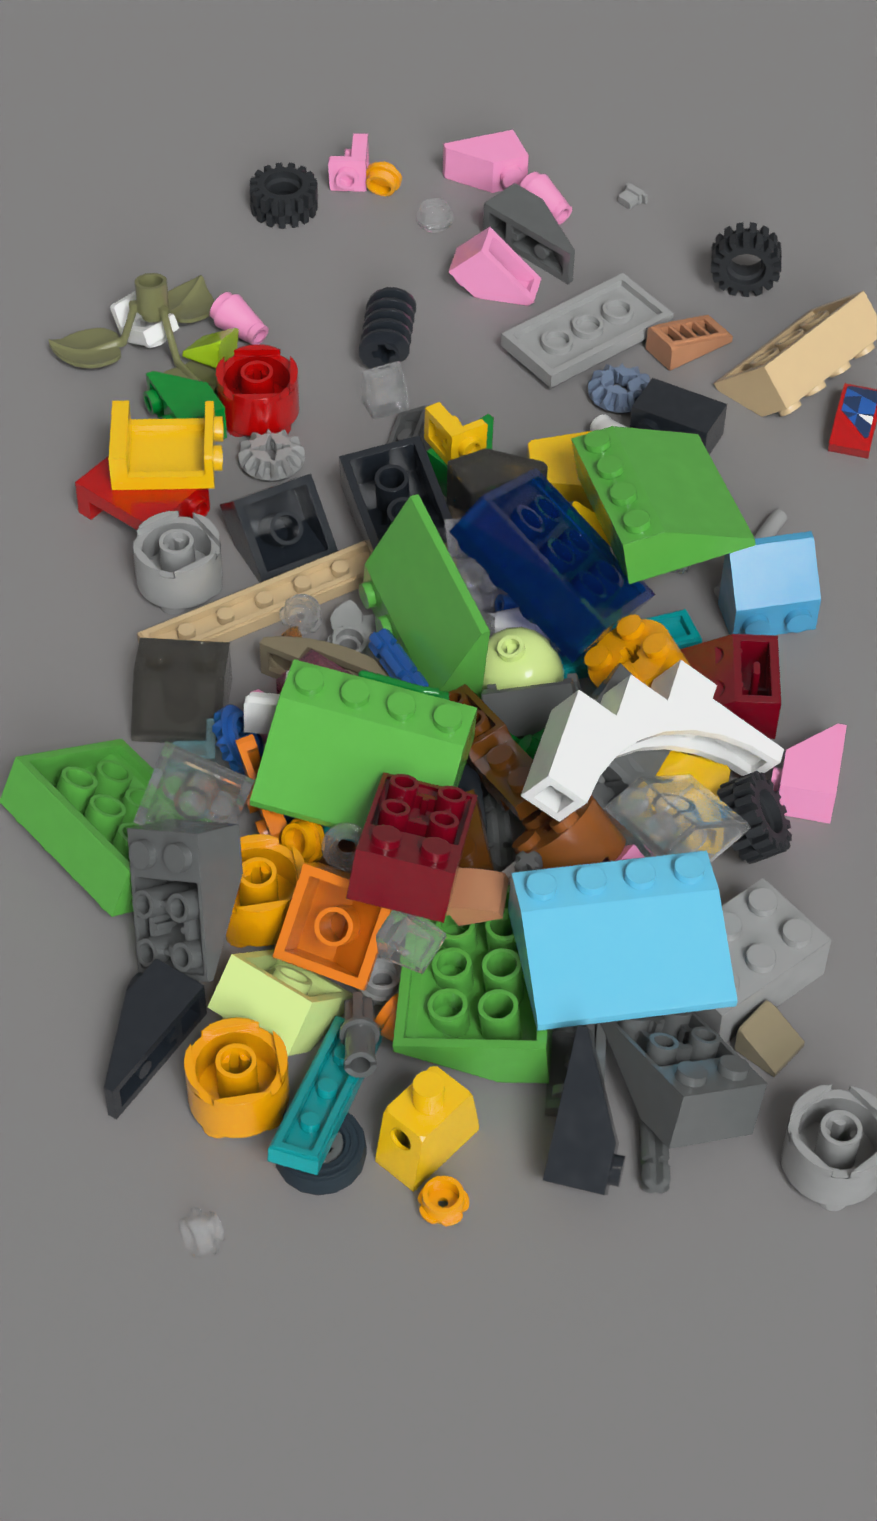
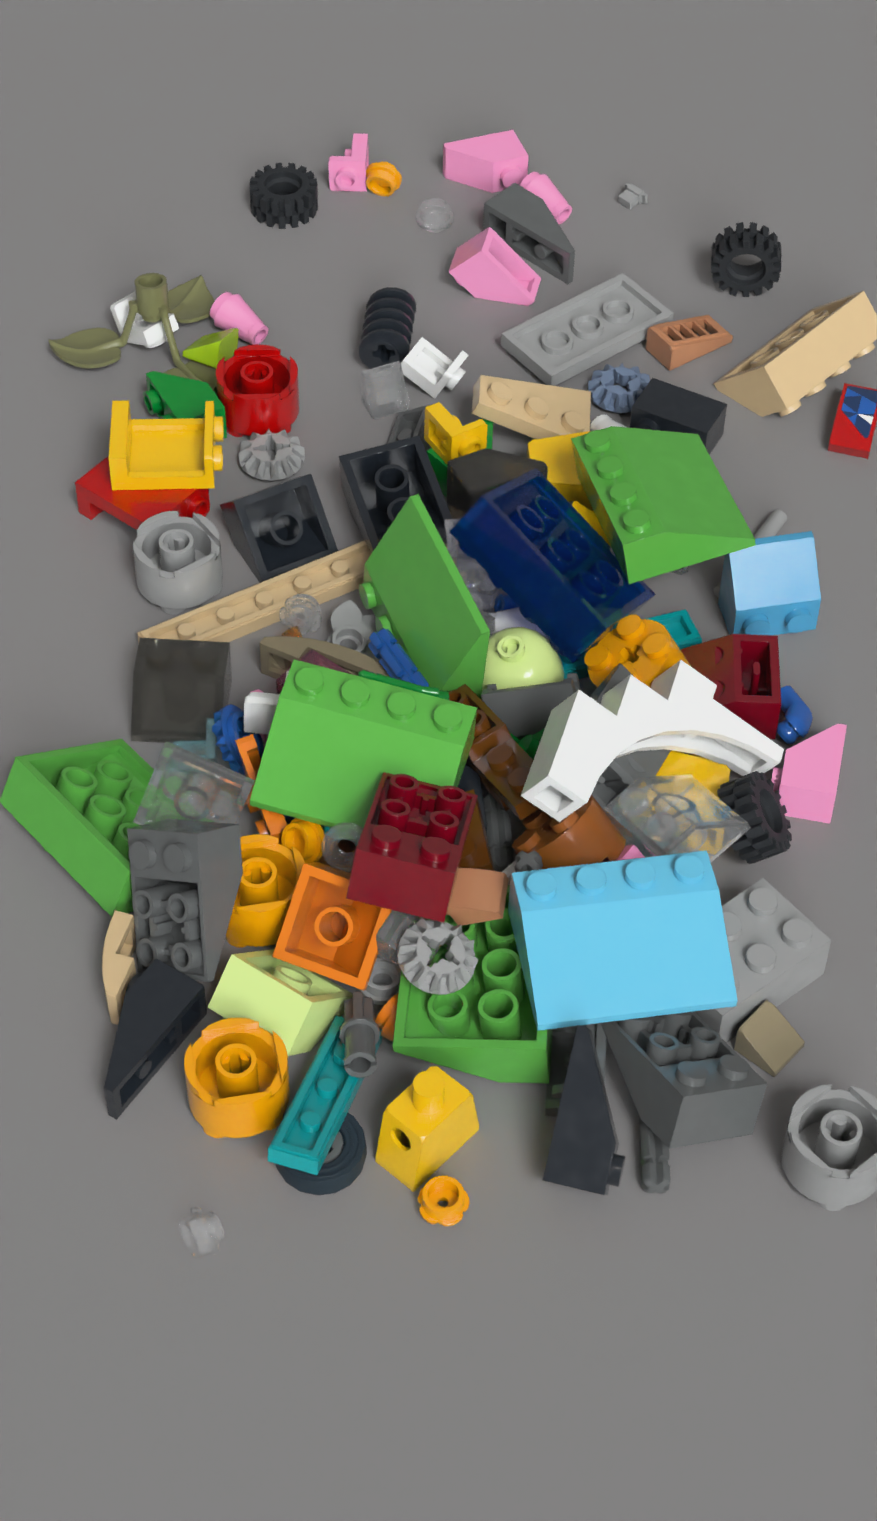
(117, 961): none -> tan slope
(432, 368): none -> white bracket
(443, 976): none -> light grey gear
(532, 407): none -> tan wing
(797, 716): none -> blue arm

